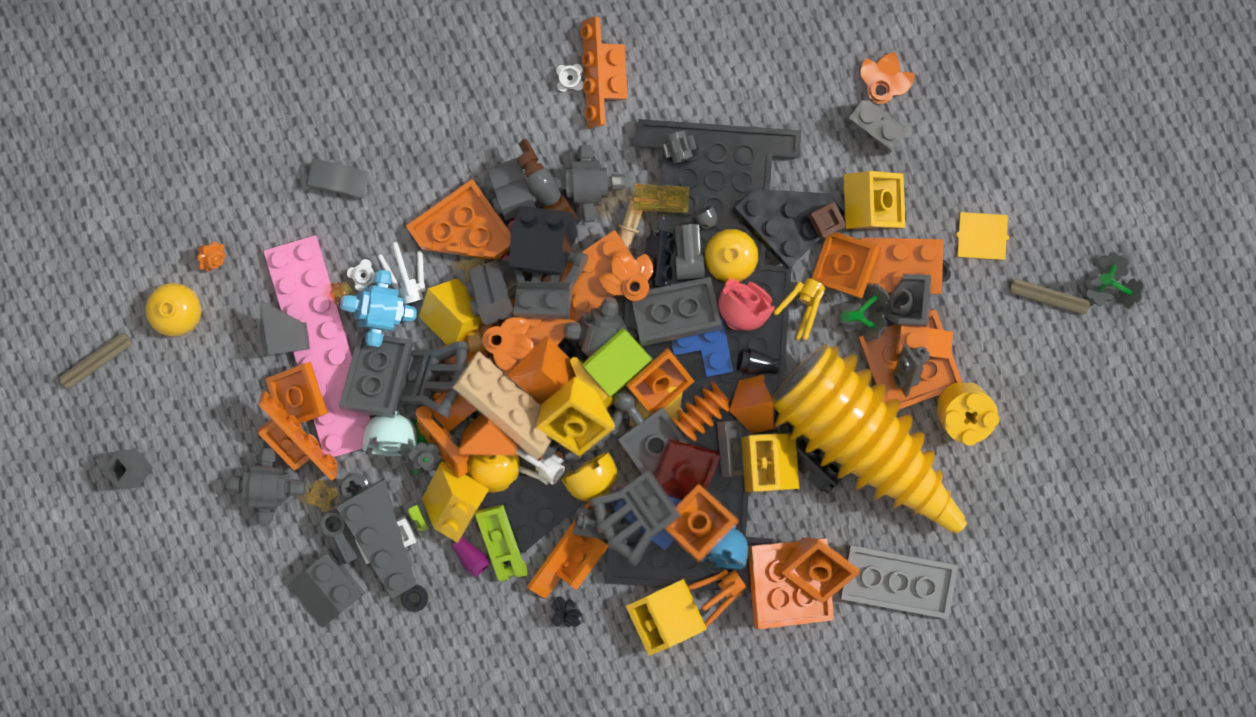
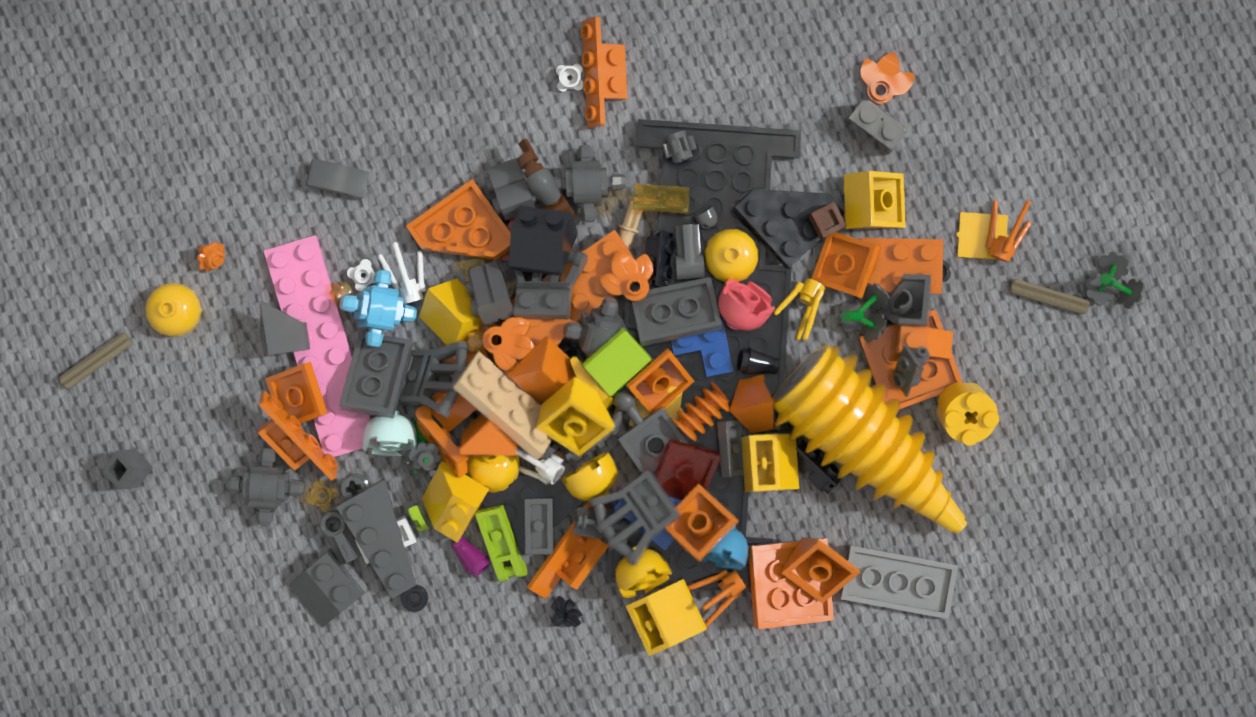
(538, 525): none -> dark grey plate
(647, 574): none -> yellow cylinder
(1005, 247): none -> orange plant

